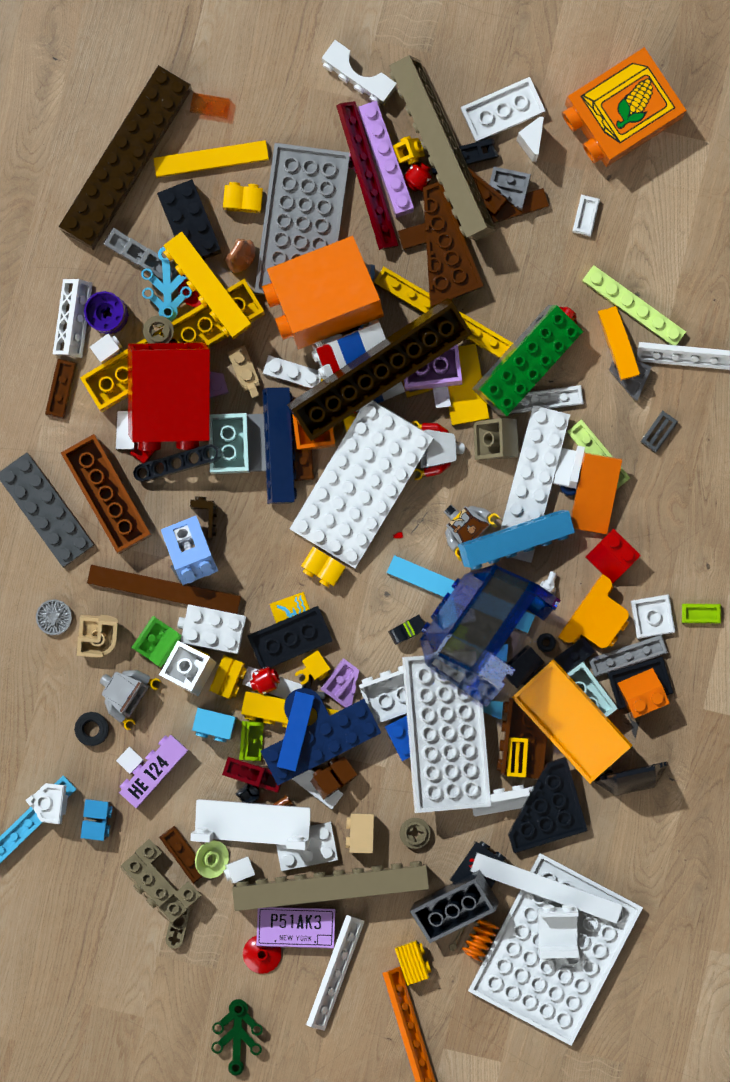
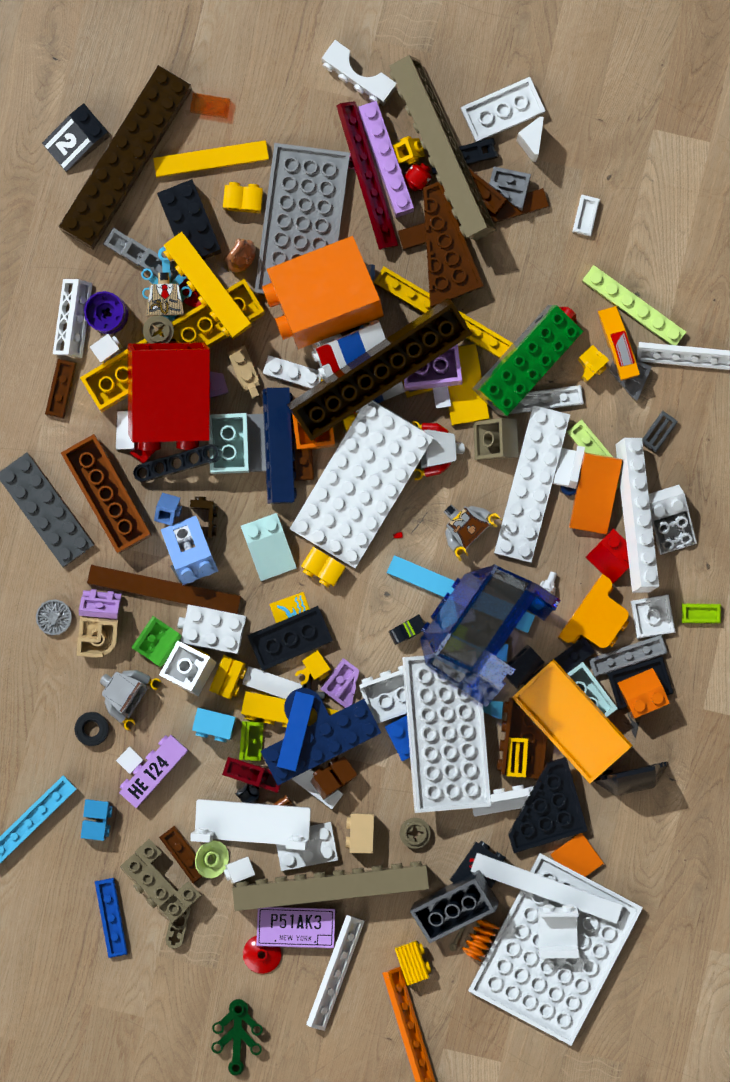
(49, 803): white plate -> none
(75, 137): none -> black slope
(100, 604): none -> lavender plate
(111, 917): none -> blue tile
(164, 298): none -> torso
(167, 509): none -> medium blue brick
(265, 680): red head -> none
(268, 547): none -> light aqua slope
(516, 538): dark azure brick -> none
(551, 638): black plate -> none
(577, 855): none -> orange tile
(593, 363): none -> yellow brick
(622, 348): none -> sticker
(623, 108): brick -> none
(637, 516): none -> white brick
(671, 520): none -> white slope

